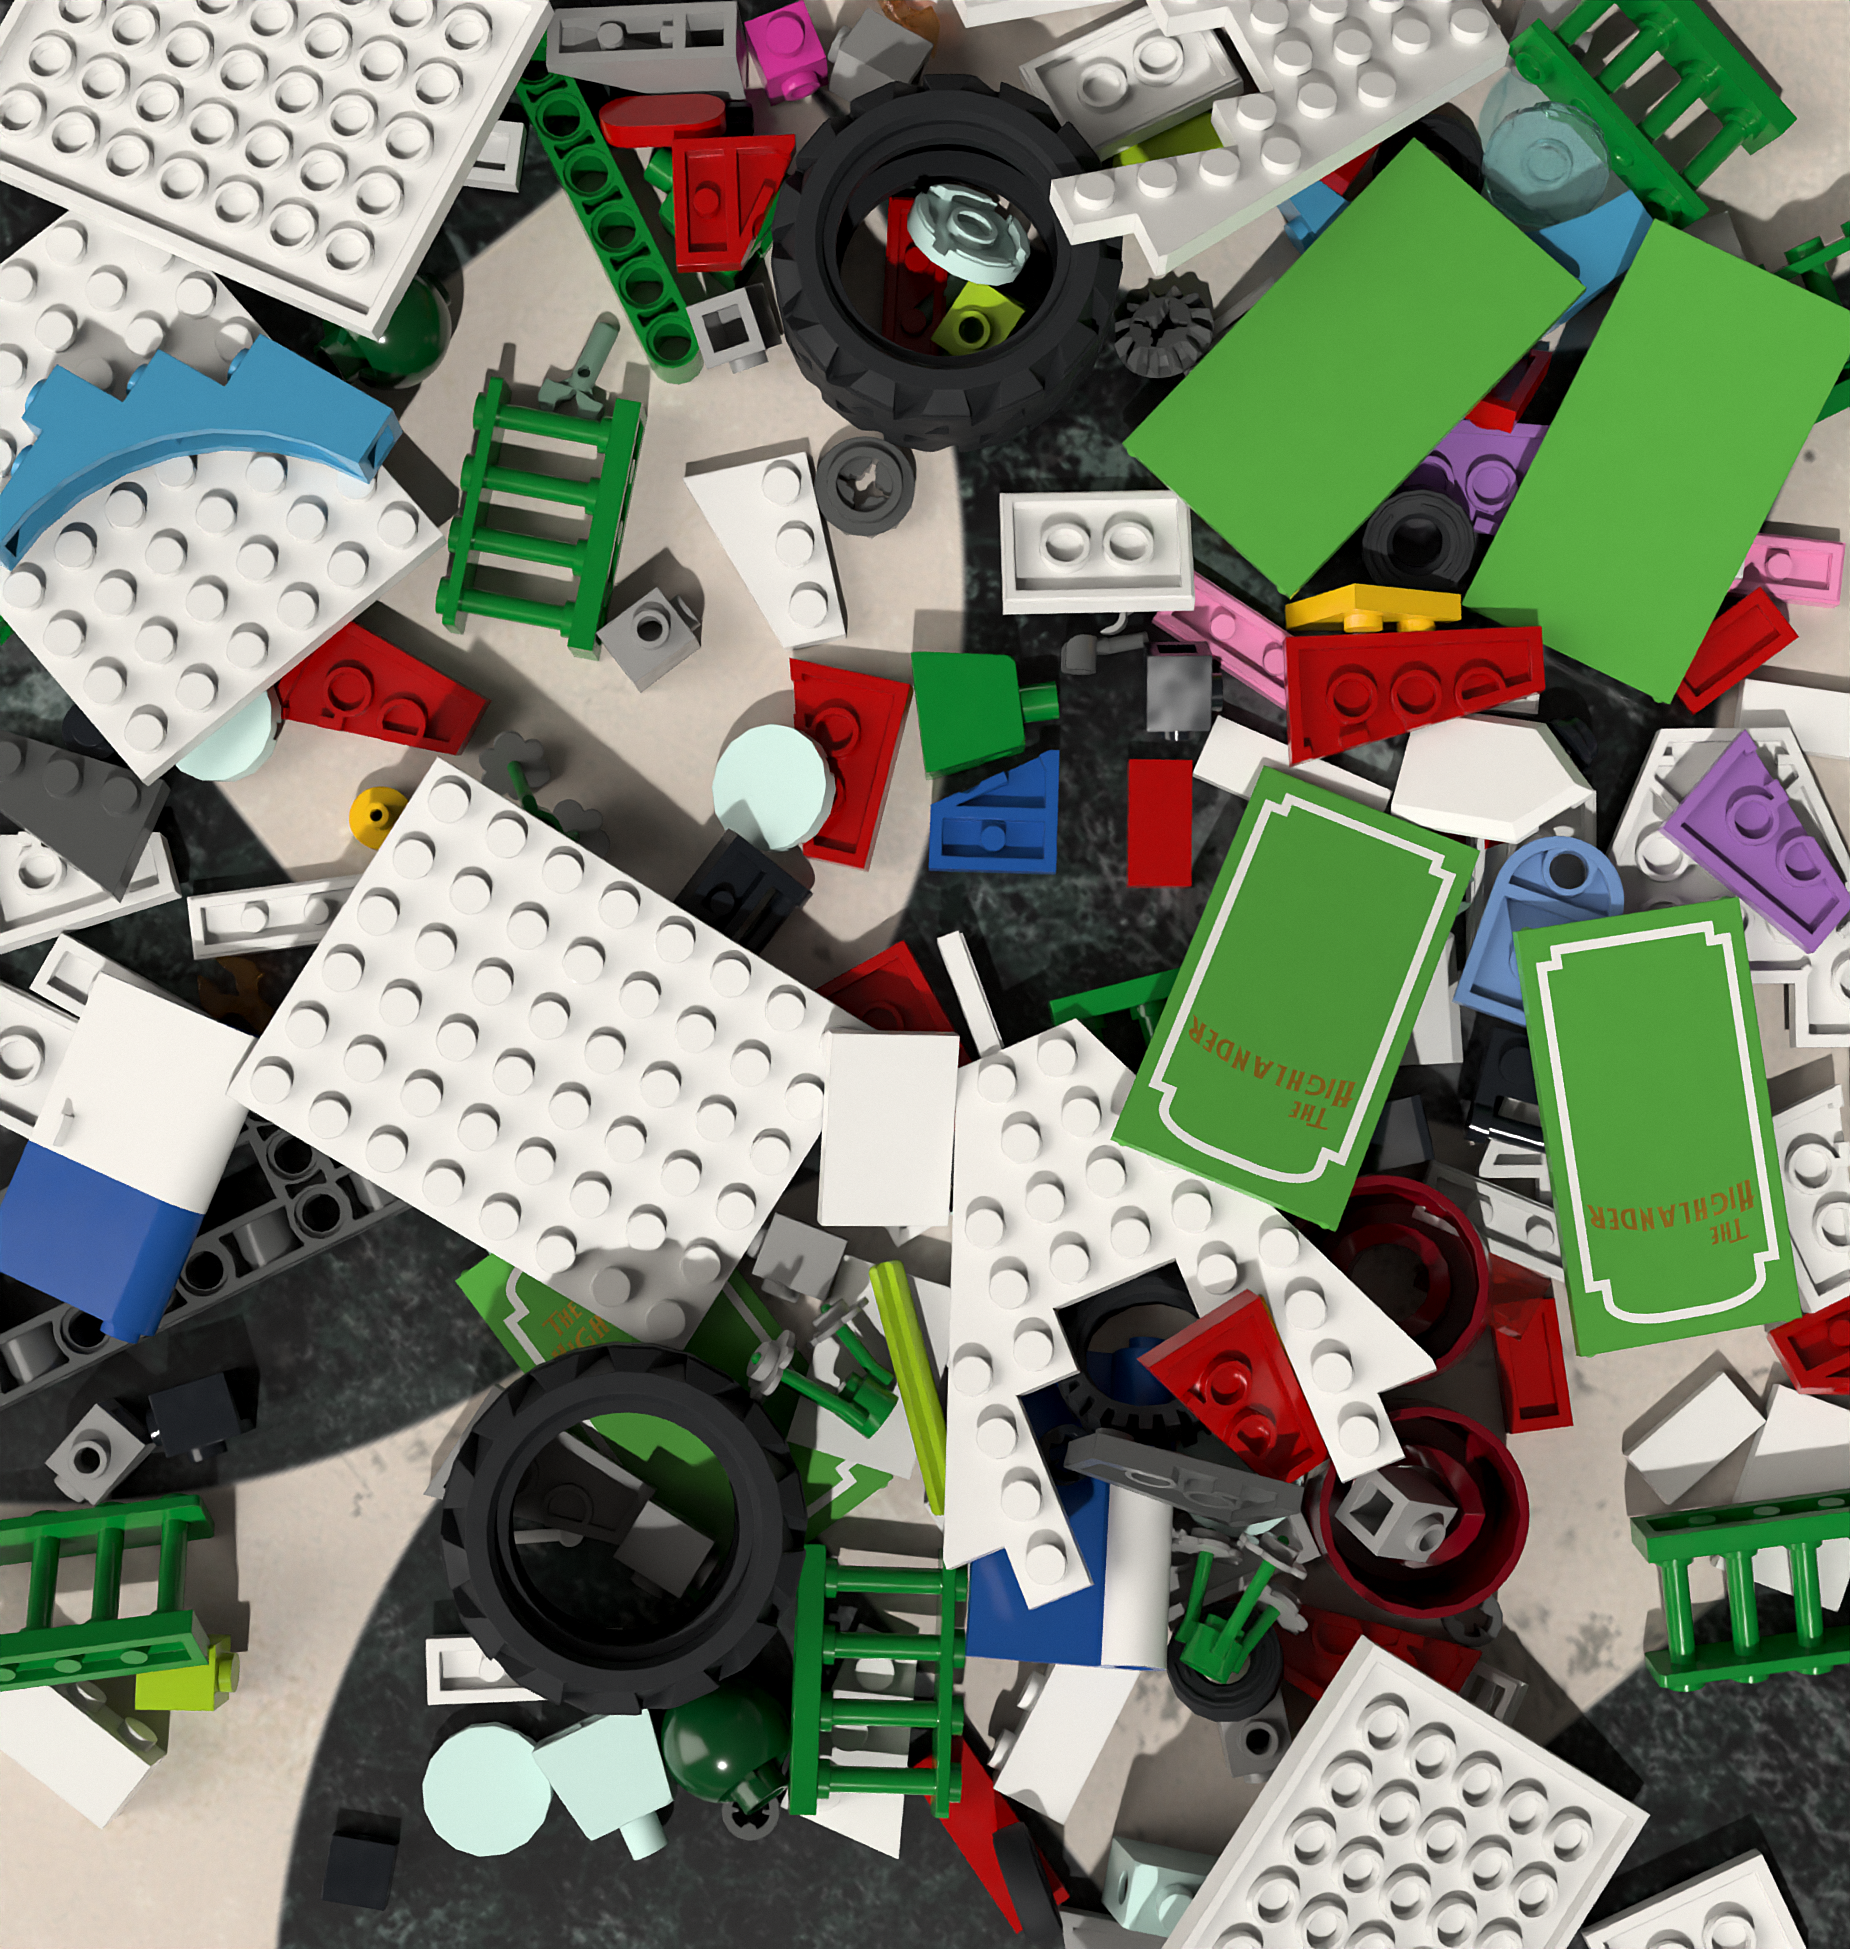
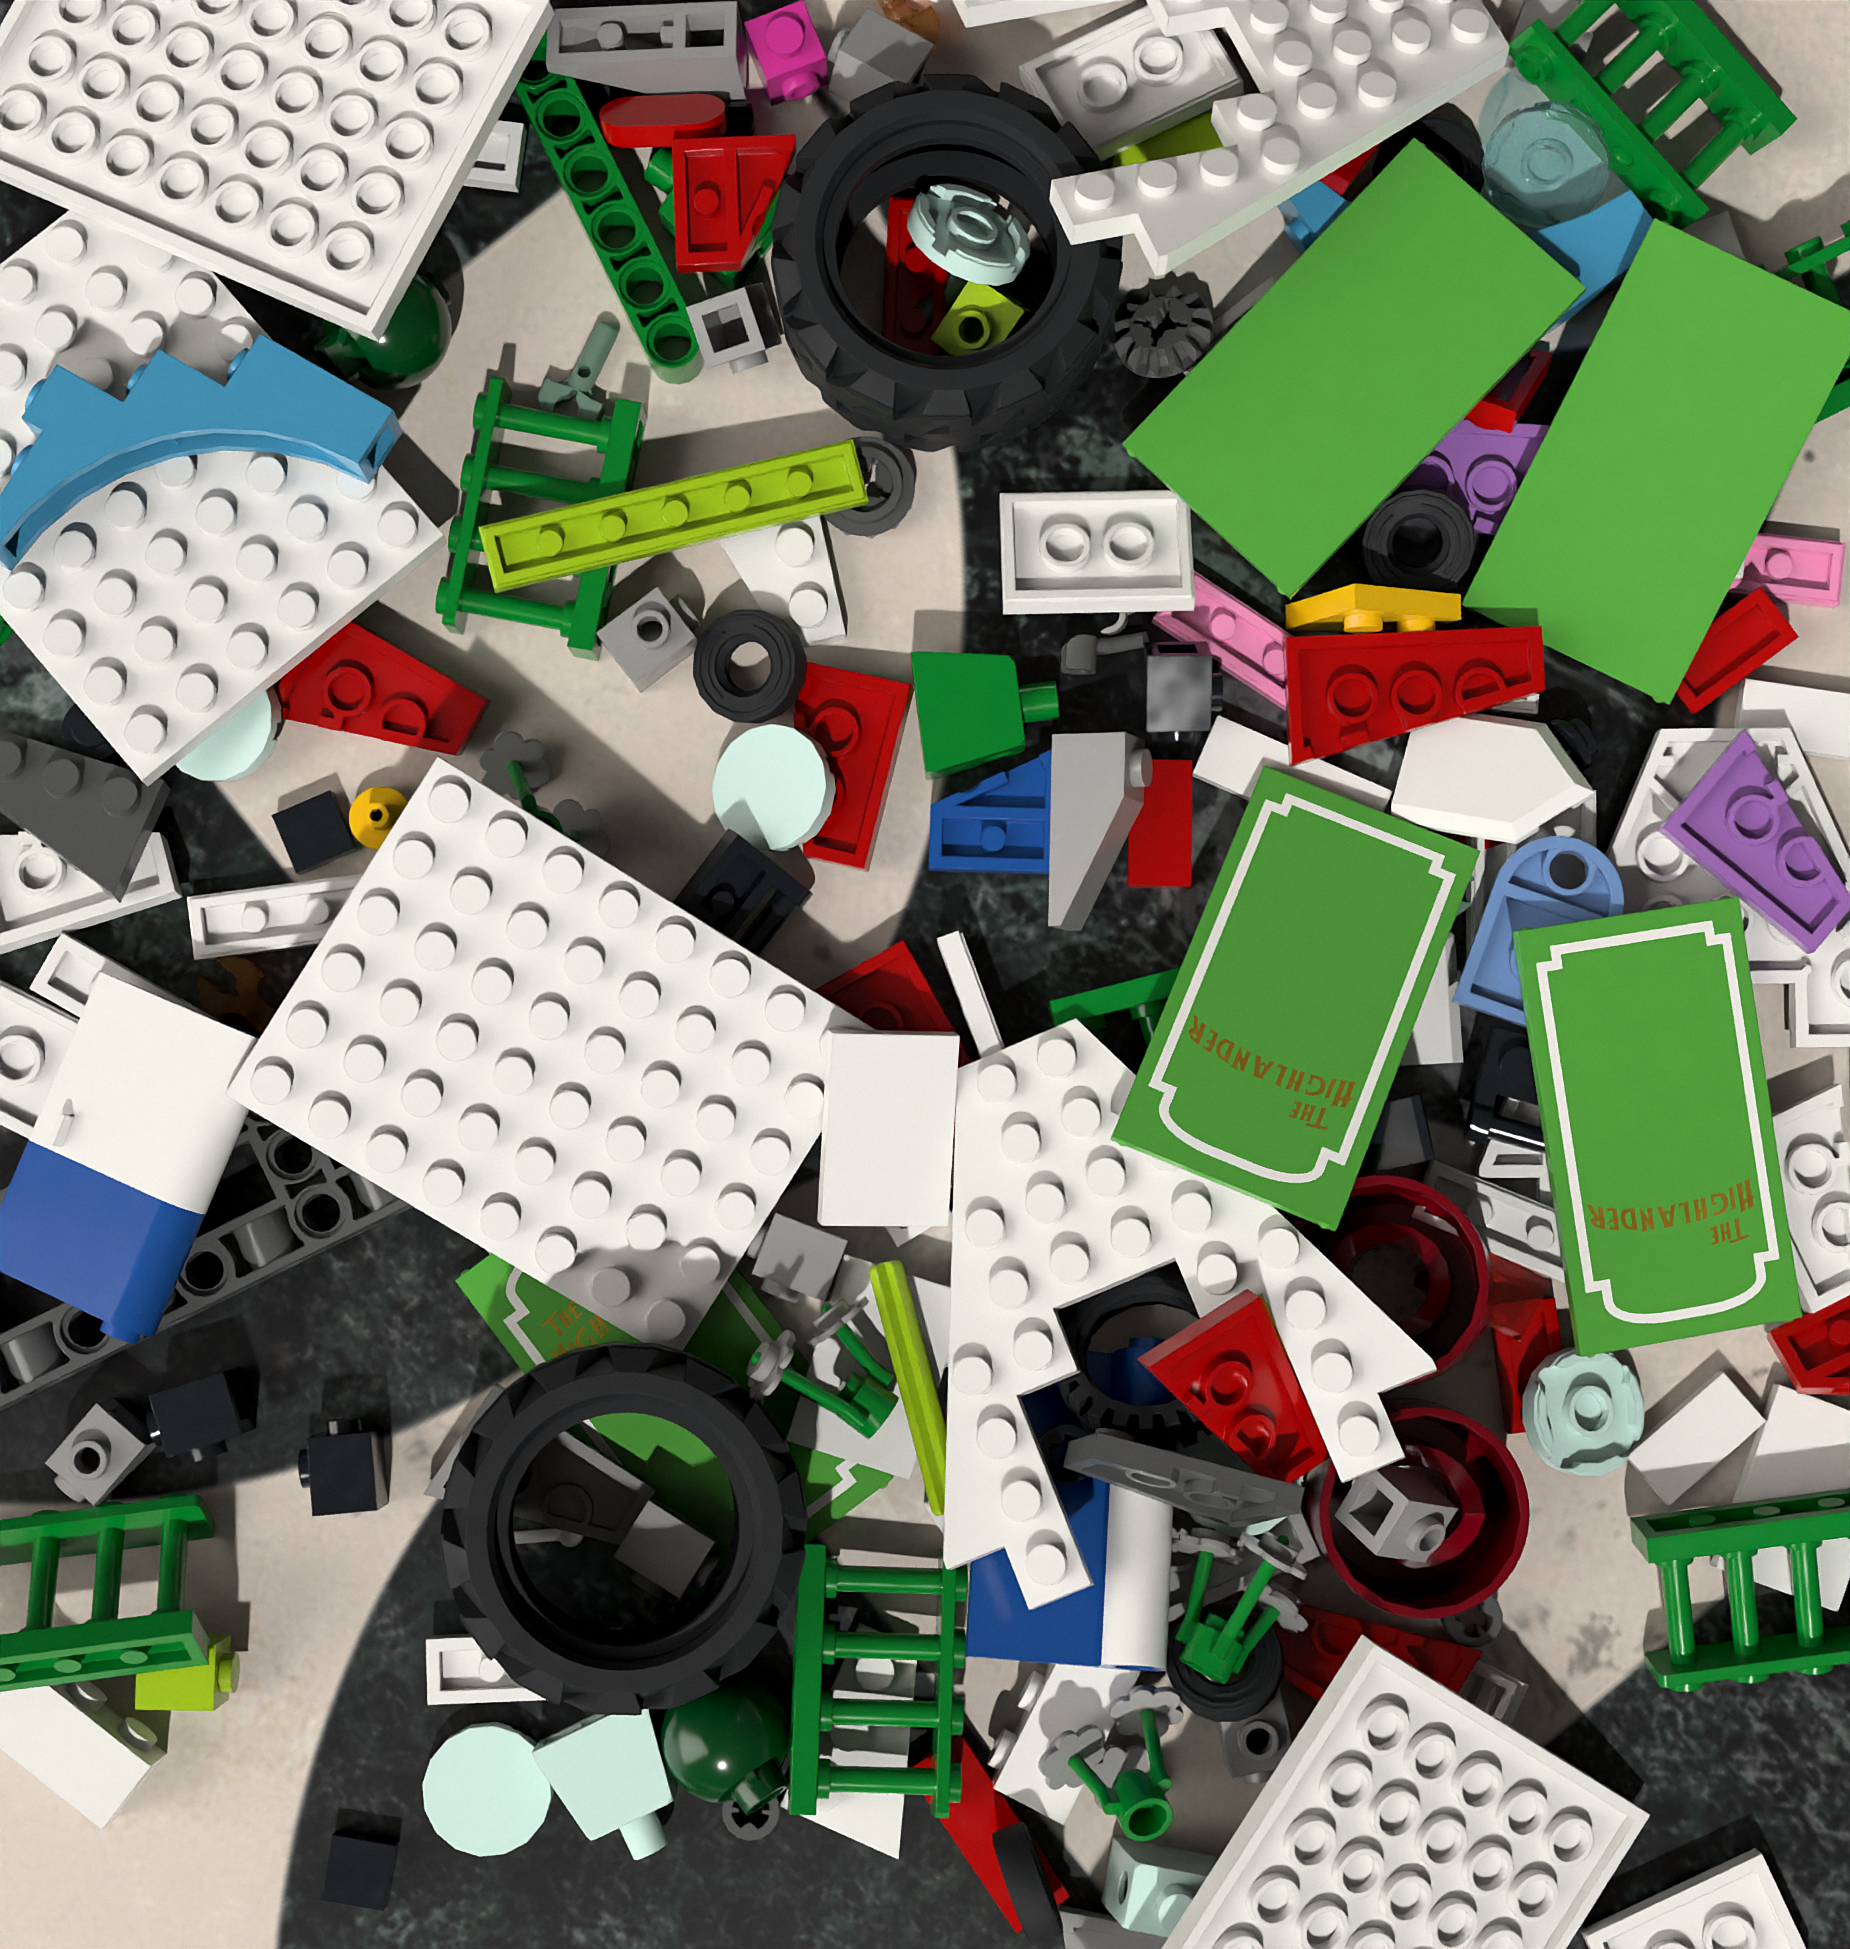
(315, 832): none -> black tile
(344, 1468): none -> black brick
(673, 515): none -> lime tile
(786, 670): none -> black tyre
(1093, 806): none -> light grey slope
(1125, 1781): none -> plant
(1582, 1412): none -> light aqua tile

